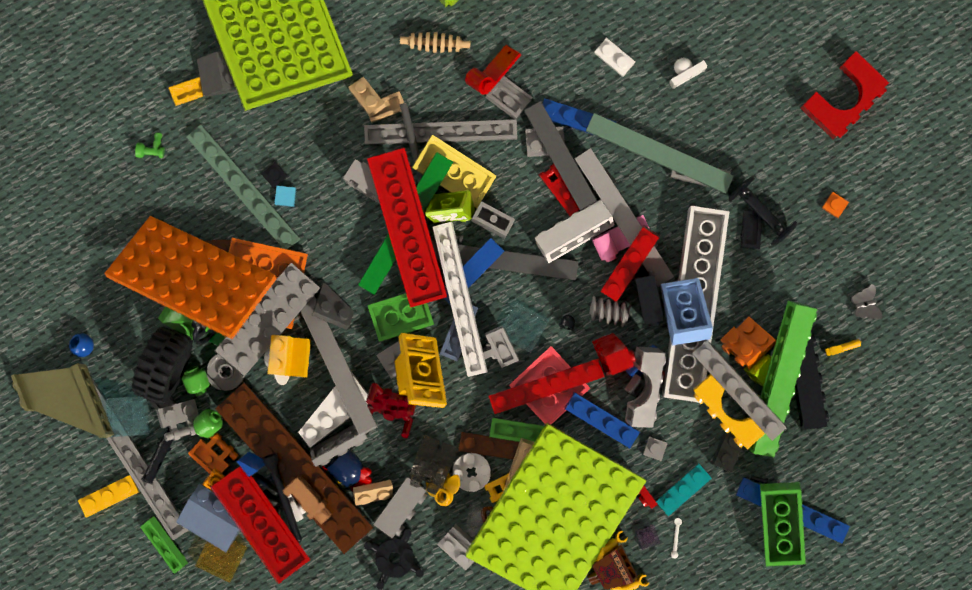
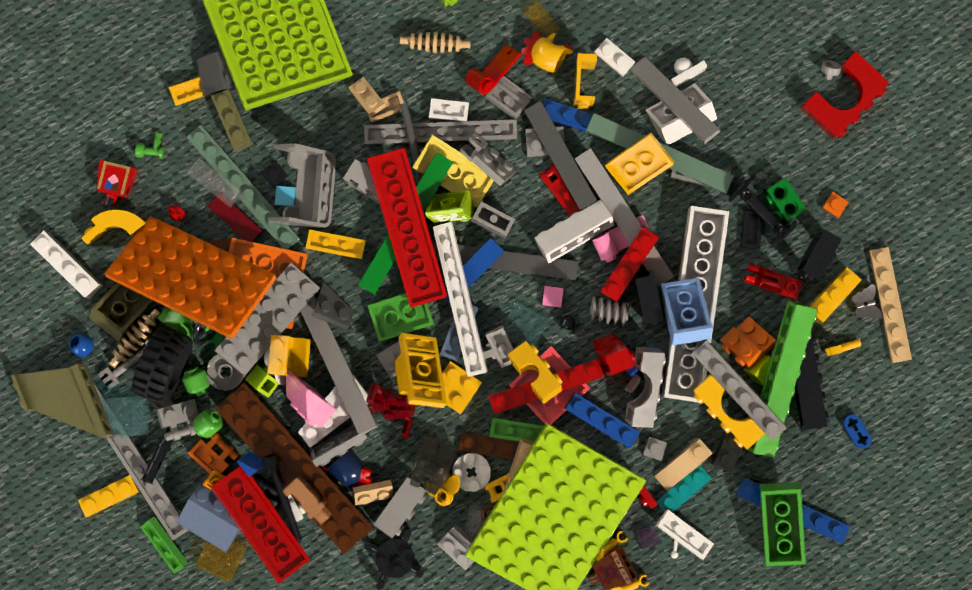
(66, 264): none -> white brick
(112, 219): none -> yellow arch
(112, 375): none -> light grey hinge
(115, 181): none -> red torso
(119, 310): none -> olive slope
(134, 338): none -> tan piece
(176, 213): none -> red plate
(214, 183): none -> clear plate
(231, 120): none -> olive arch
(235, 220): none -> dark red tile
(262, 381): none -> lime brick
(307, 400): none -> bright pink slope
(313, 186): none -> light grey windscreen
(335, 244): none -> yellow plate
(448, 110): none -> white plate
(458, 387): none -> yellow plate
(488, 160): none -> light grey plate
(526, 358): none -> yellow arch
(541, 19): none -> clear yellow tile
(544, 53): none -> yellow piece
(552, 296): none -> bright pink tile
(583, 61): none -> yellow panel
(639, 163): none -> yellow plate
(669, 125): none -> white slope
(675, 100): none -> light grey tile
(683, 464): none -> tan slope
(684, 534): none -> white plate
(773, 281): none -> red plate
(789, 197): none -> green brick
(818, 256): none -> black window
(830, 69): none -> light grey tile
(834, 294): none -> yellow brick
(853, 434): none -> blue beam
(890, 305): none -> tan plate

